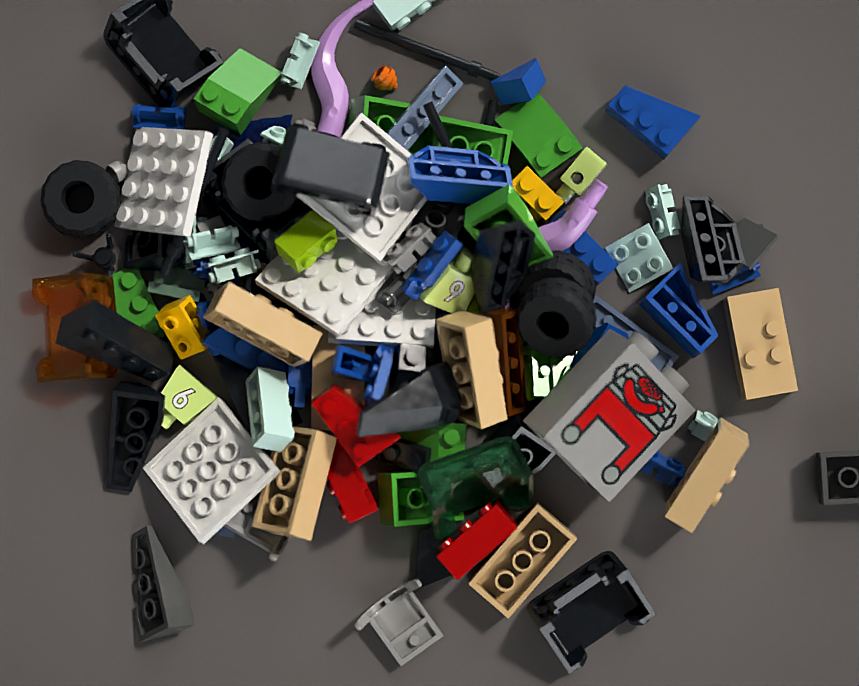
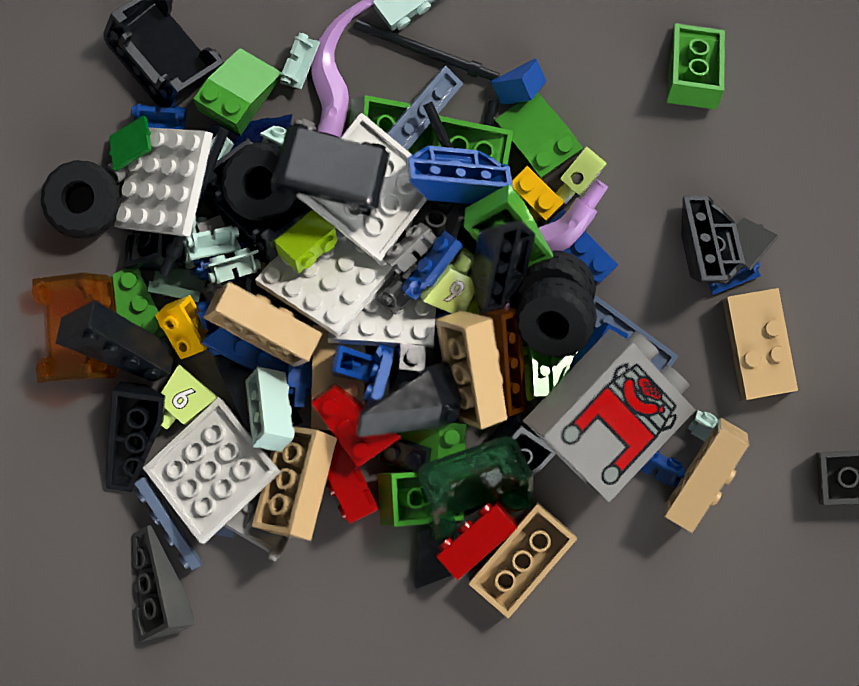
(103, 257): black plant -> none
(130, 143): none -> green piece
(161, 514): none -> sand blue plate
(385, 78): orange plate -> none
(402, 622): light grey piece -> none
(588, 607): black windscreen -> none
(639, 257): light aqua hinge -> none
(651, 119): blue wedge -> none
(663, 223): light aqua hinge -> none
(680, 313): blue wedge -> none
(696, 66): none -> bright green slope

